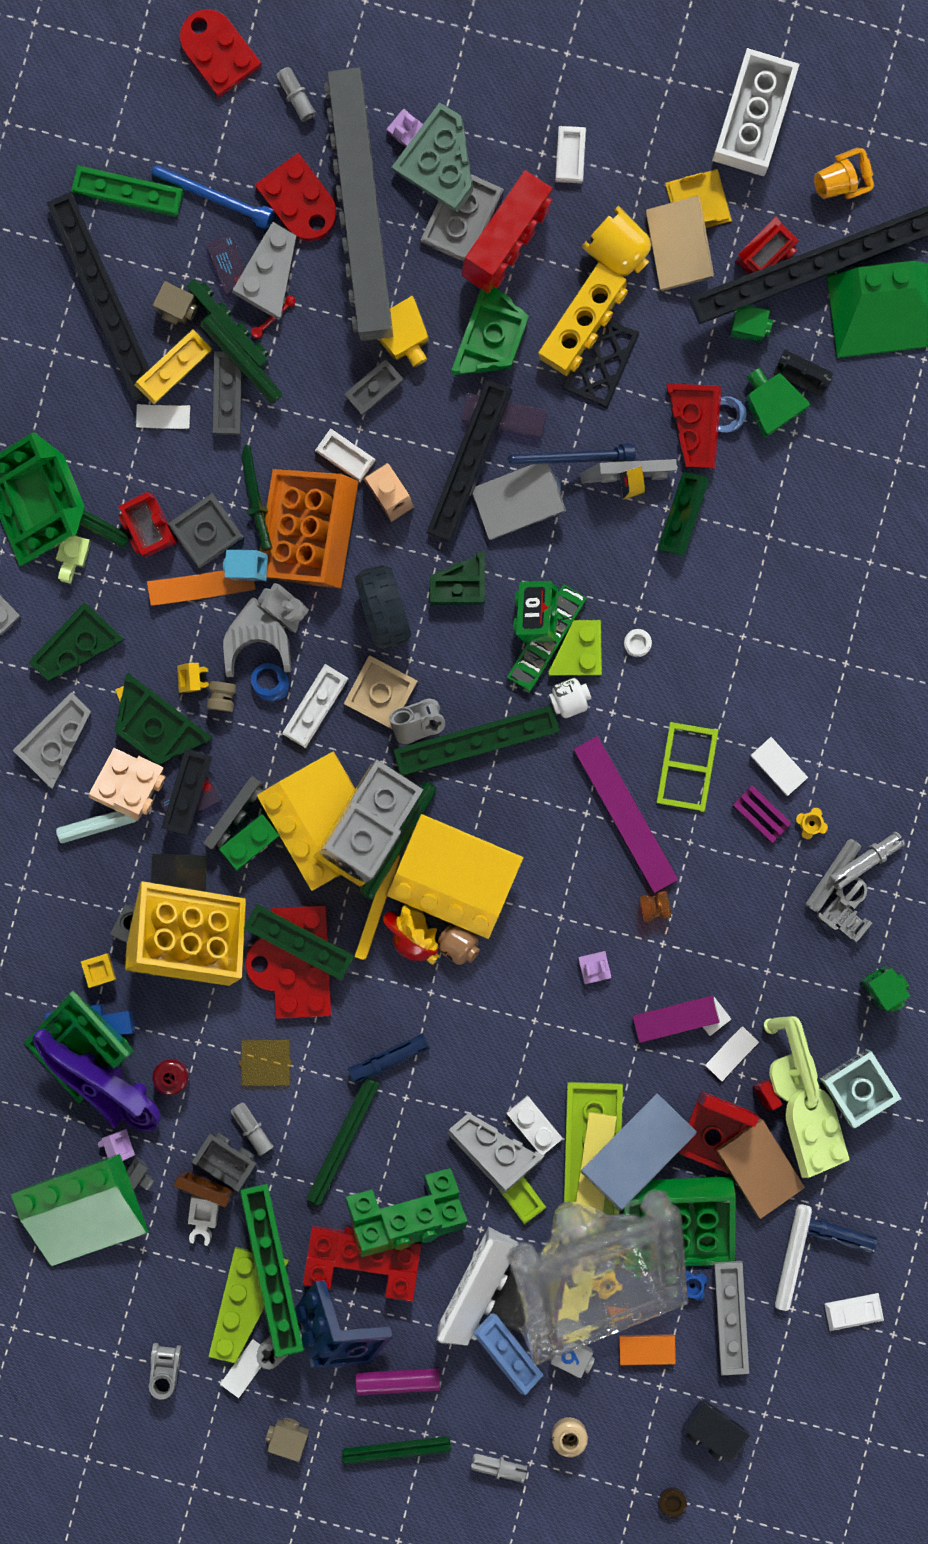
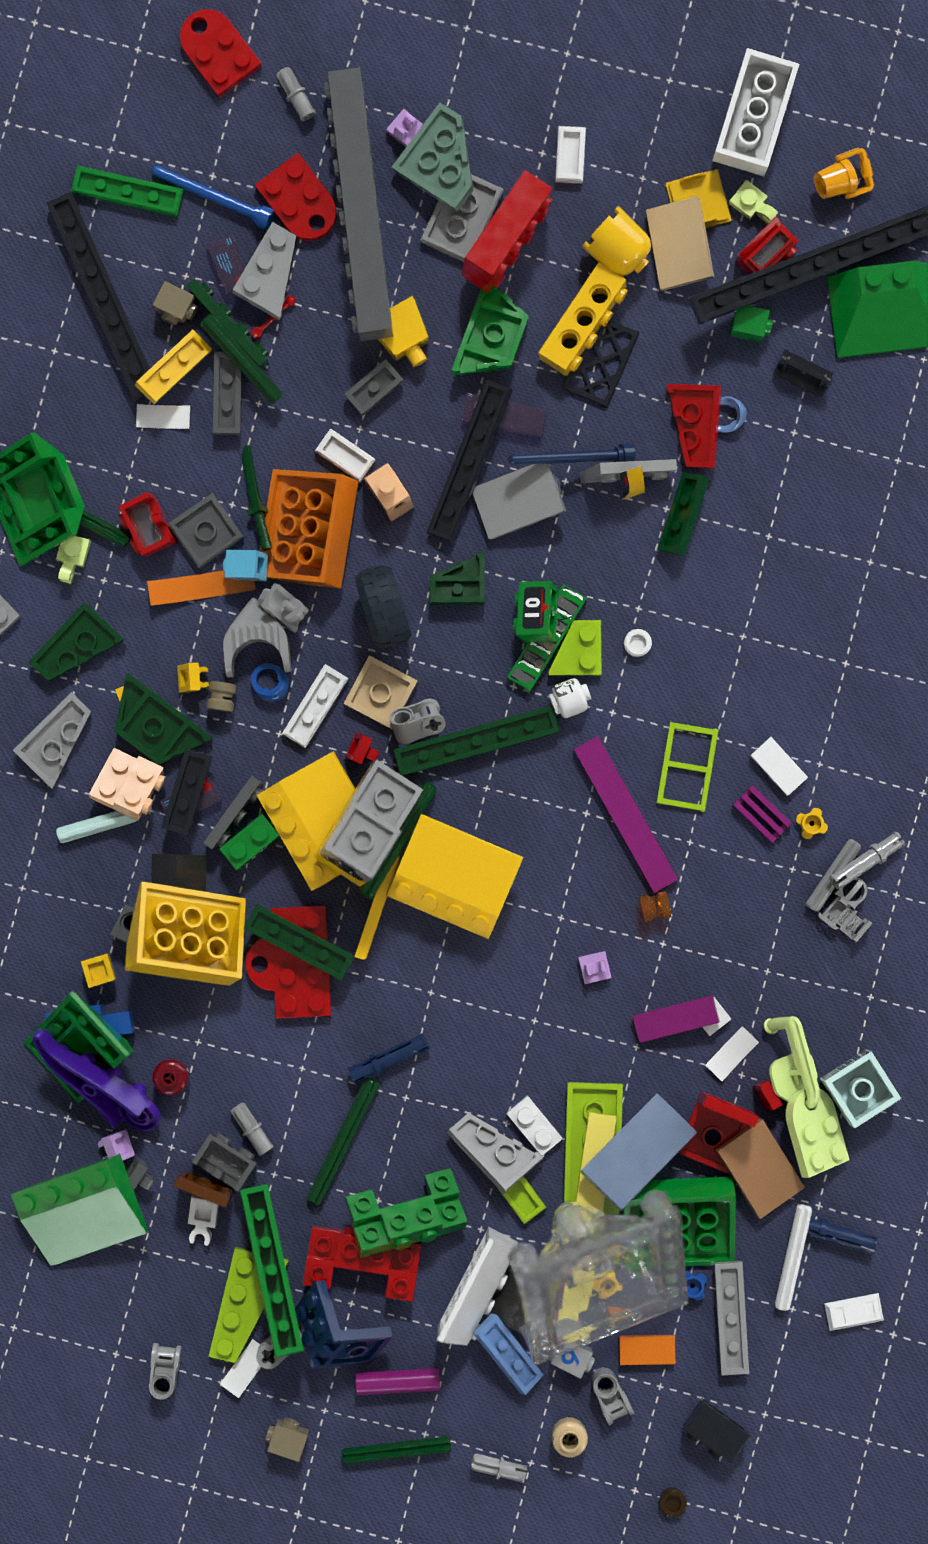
(265, 1062): clear yellow piece -> none
(361, 749): none -> red tile
(412, 935): hair -> none
(459, 944): medium nougat head -> none
(611, 1399): none -> light grey piece
(750, 201): none -> yellowish green plate
(773, 402): green torso -> none
(887, 988): green brick -> none

